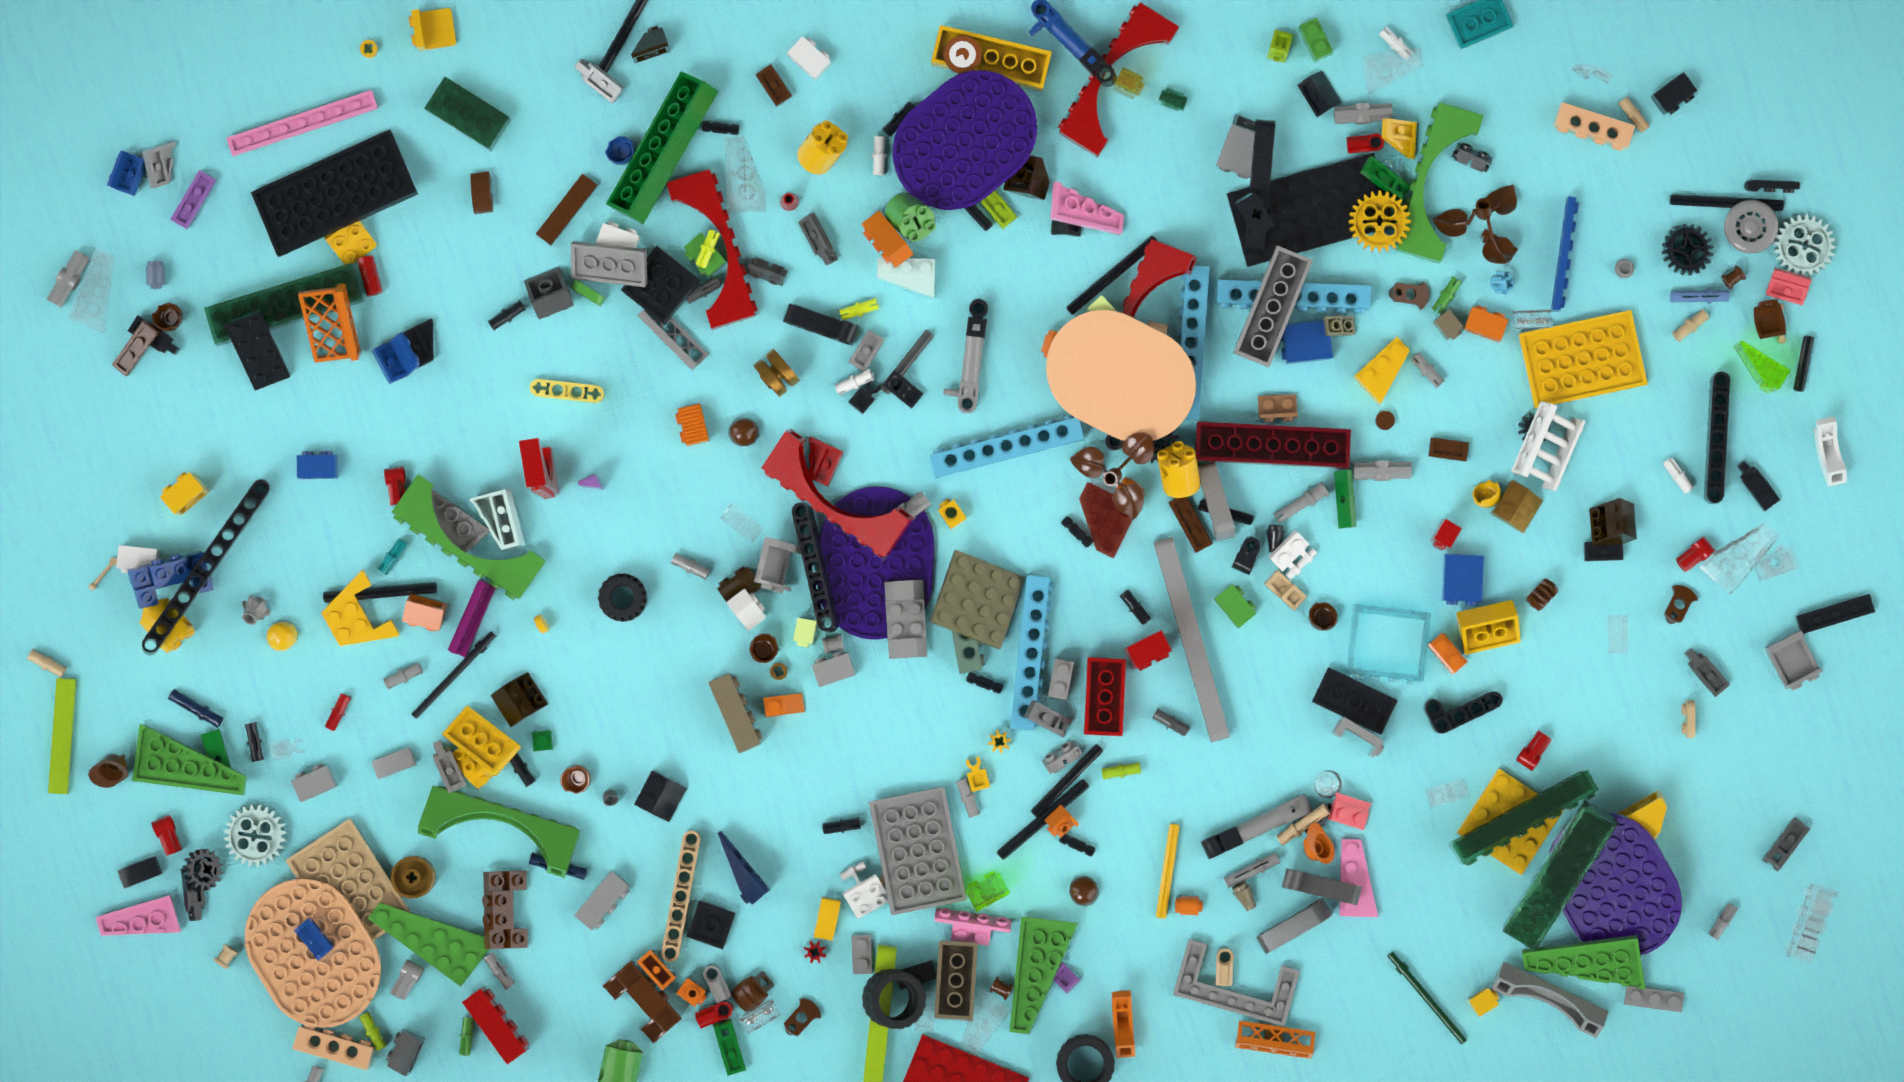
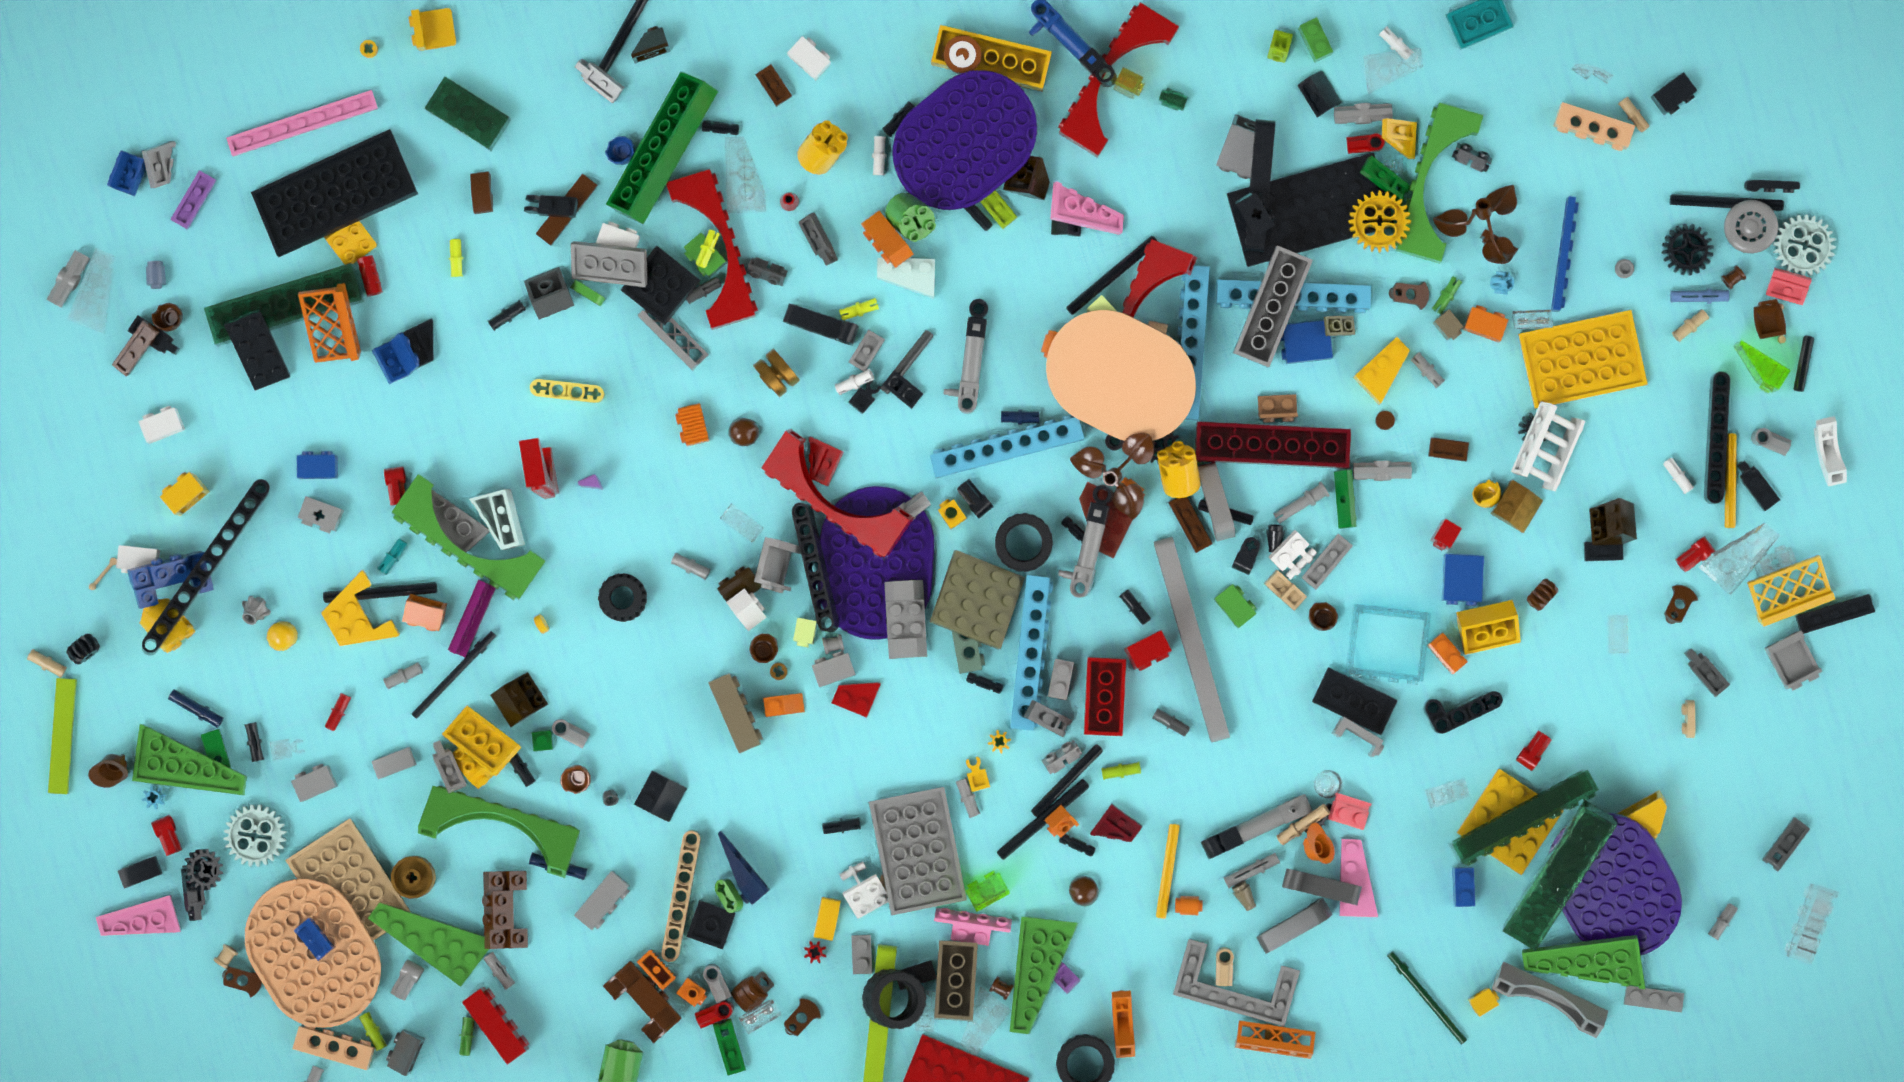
(83, 649): none -> black gear
(156, 792): none -> medium azure gear
(161, 425): none -> white brick
(252, 986): none -> reddish brown piece
(312, 506): none -> light grey brick
(456, 258): none -> neon yellow axle
(552, 206): none -> black hinge
(572, 734): none -> light grey piece
(728, 895): none -> bright green beam
(856, 697): none -> red wing
(977, 502): none -> black piece
(1019, 417): none -> dark blue pin
(1023, 519): none -> black tyre
(1096, 521): none -> light grey piece
(1116, 825): none -> dark red wing
(1327, 561): none -> light grey plate
(1463, 887): none -> blue brick
(1730, 481): none -> yellow axle
(1772, 441): none -> light grey piece
(1791, 606): none -> yellow fence

